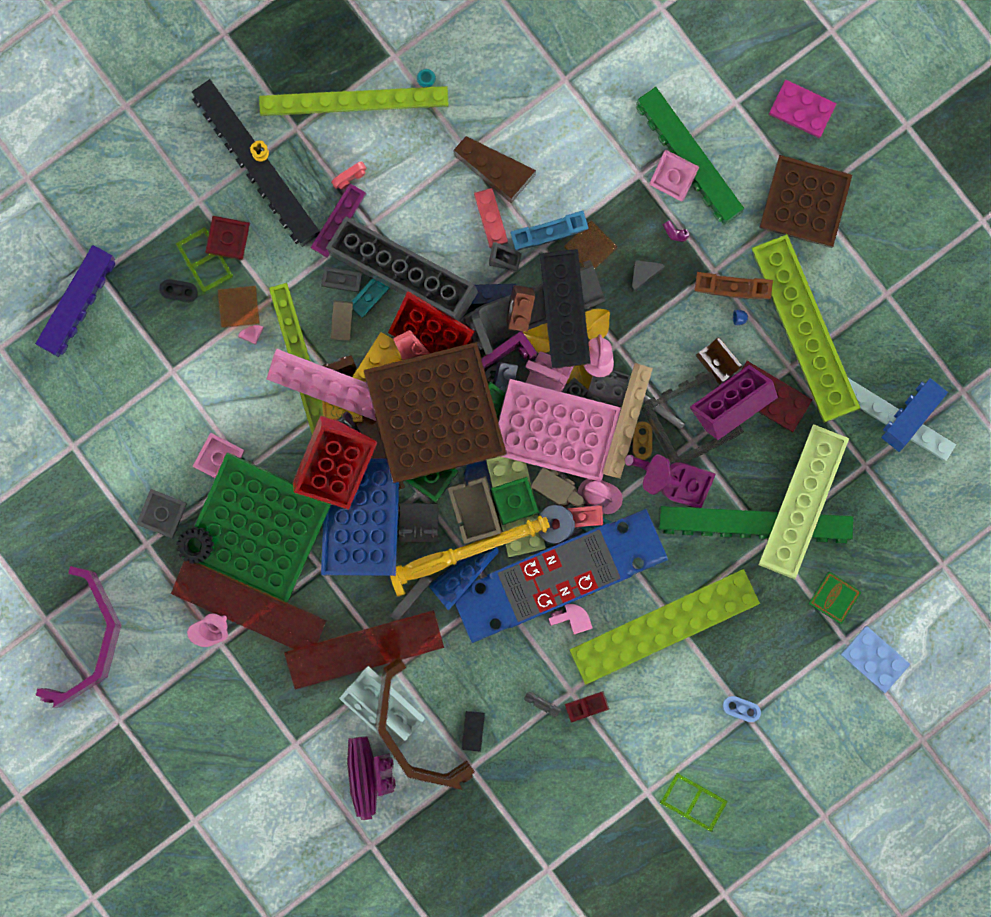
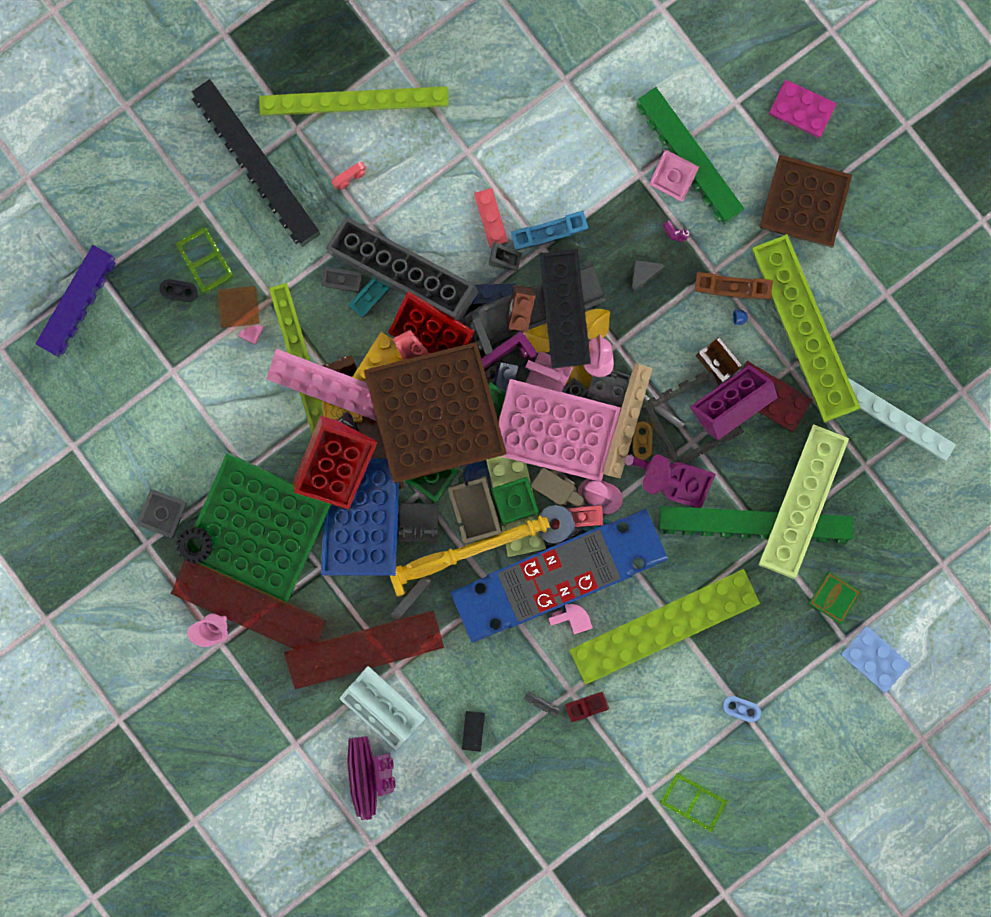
(107, 648): magenta panel -> none
(213, 454): bright pink plate -> none
(227, 237): dark red tile -> none
(255, 147): yellow bush -> none
(342, 320): dark tan tile -> none
(345, 207): magenta plate -> none
(426, 78): teal plate -> none
(459, 774): reddish brown panel -> none
(460, 576): blue wing -> none
(496, 169): reddish brown wedge -> none
(592, 245): clear orange tile -> none
(914, 415): blue brick -> none

